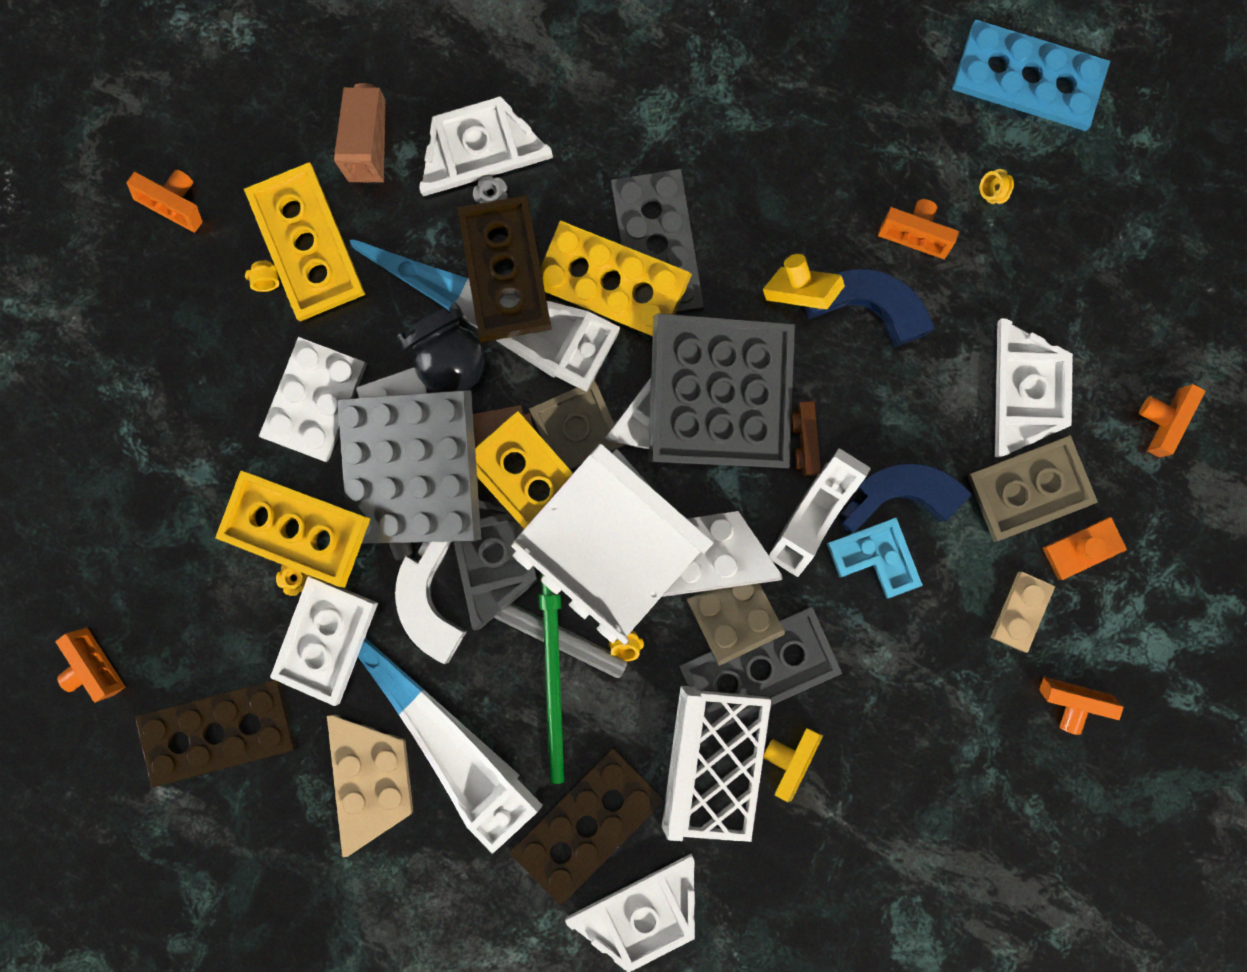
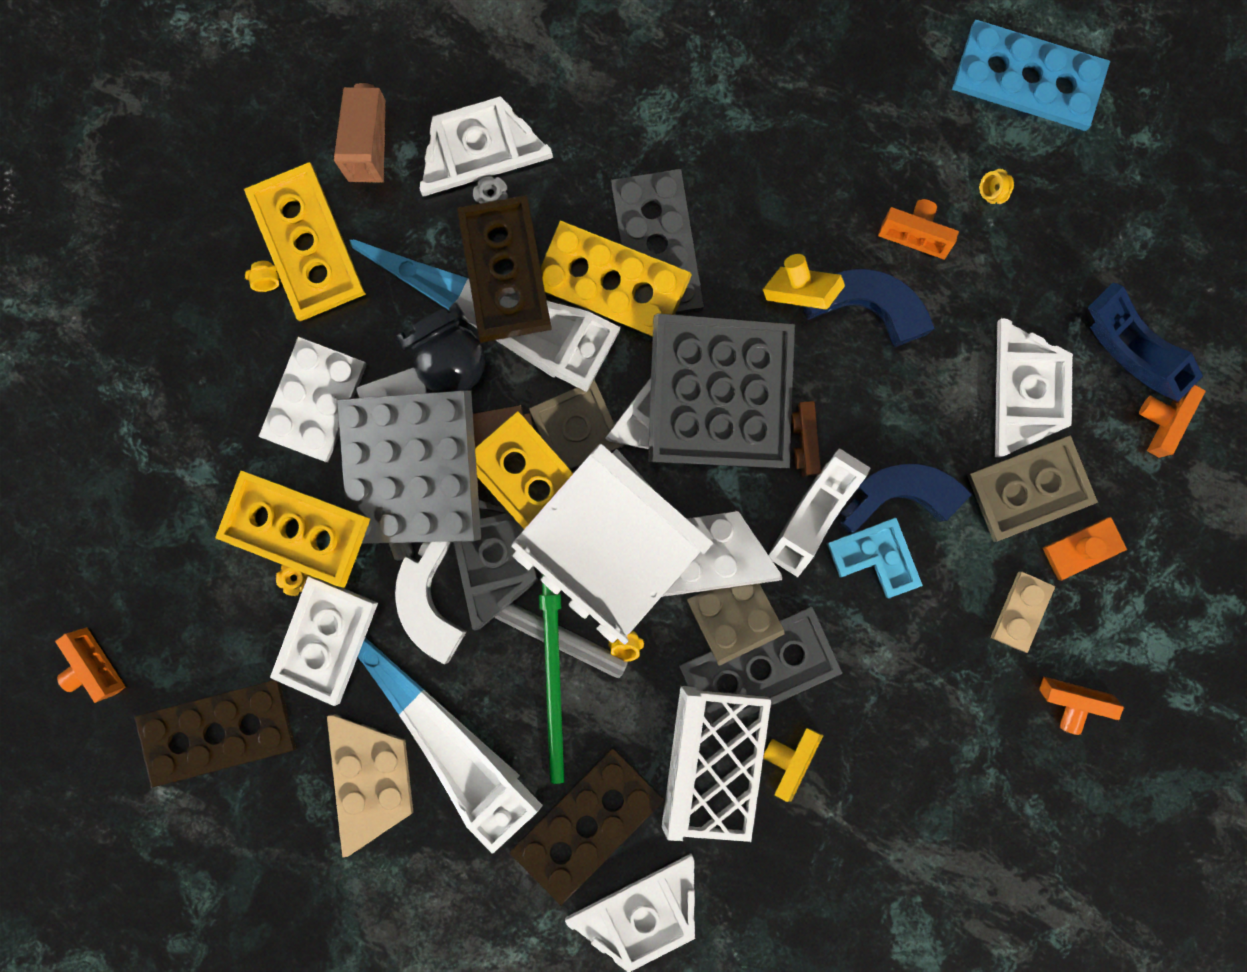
(167, 199): orange tile -> none
(1138, 348): none -> dark blue arch

